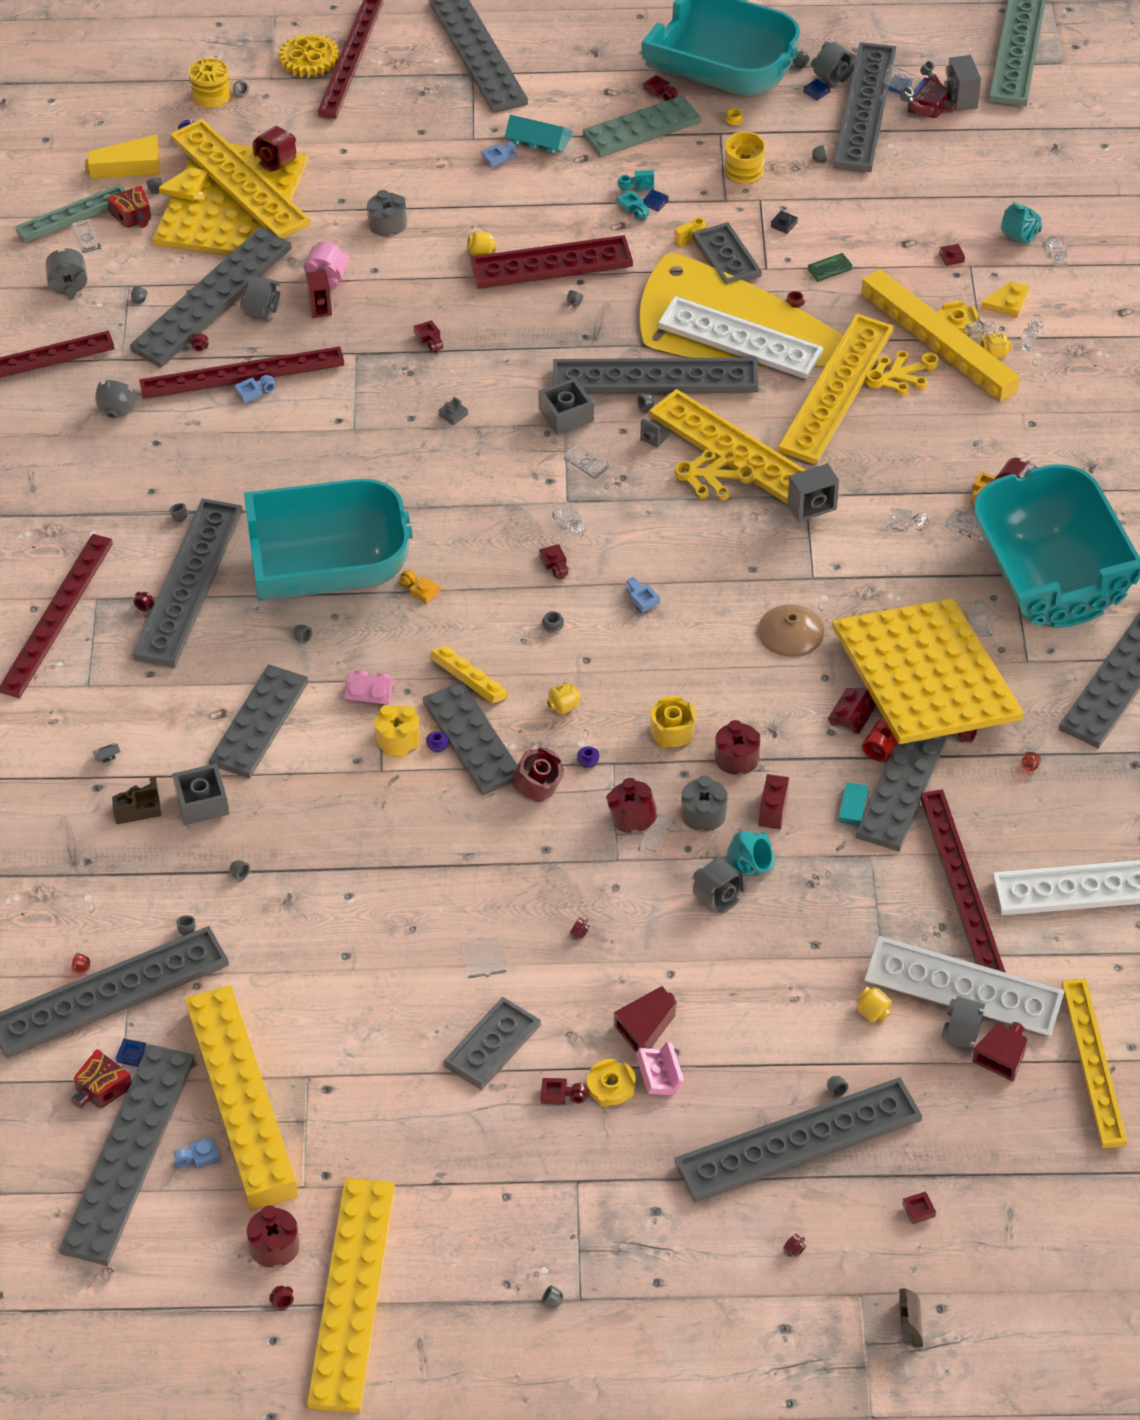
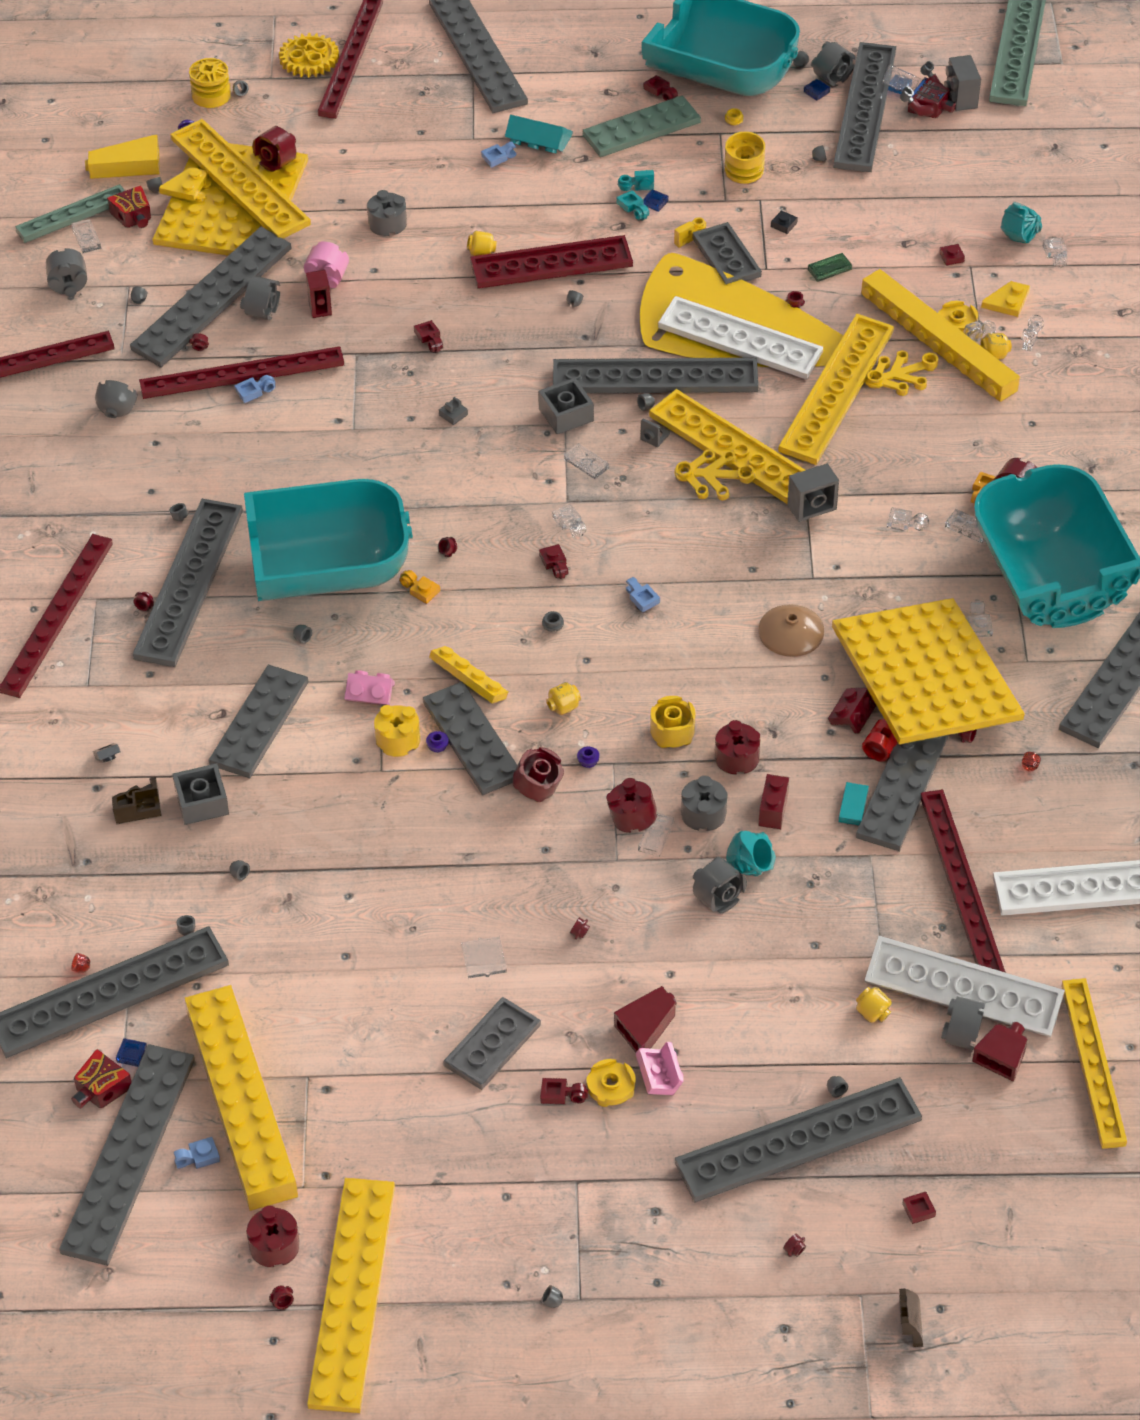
(447, 546): none -> dark red plate

